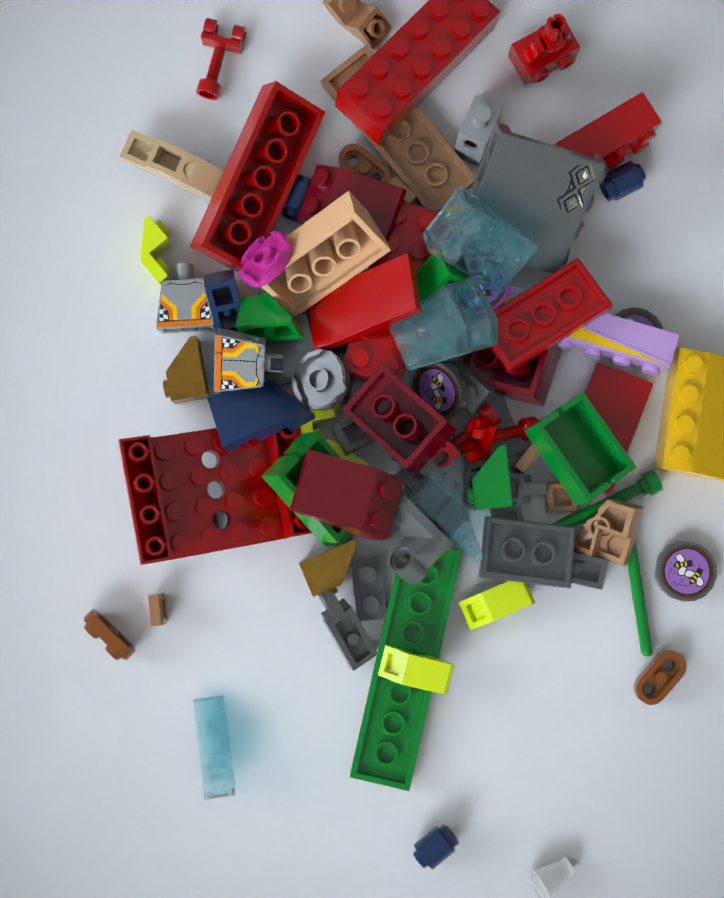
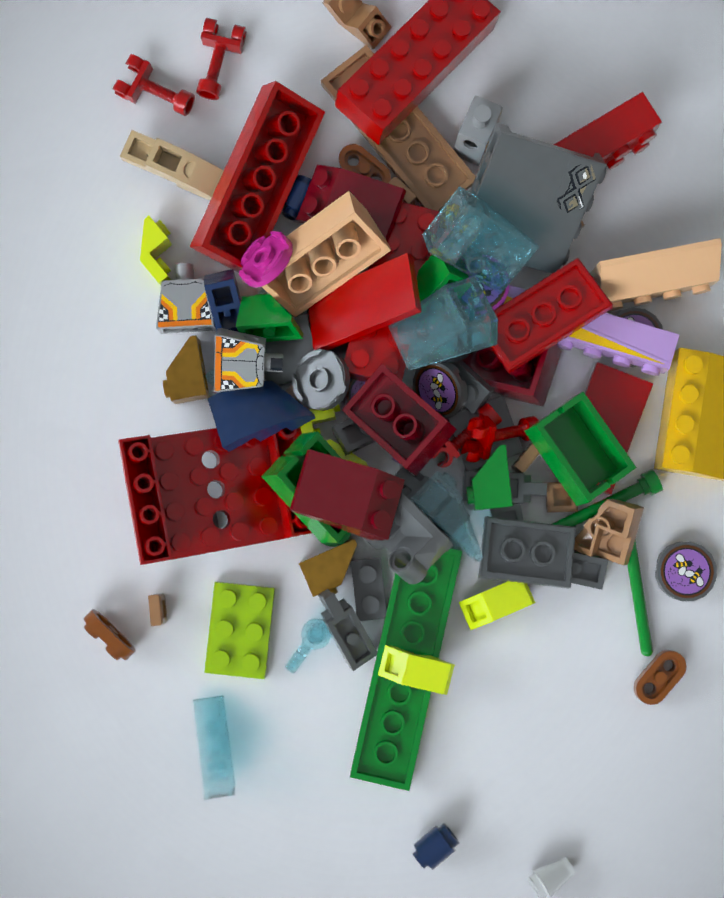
(182, 101): none -> red bar
(239, 630): none -> lime plate
(314, 636): none -> clear light blue plate
(544, 50): red brick -> none
(622, 181): dark blue brick -> none
(660, 273): none -> light nougat slope

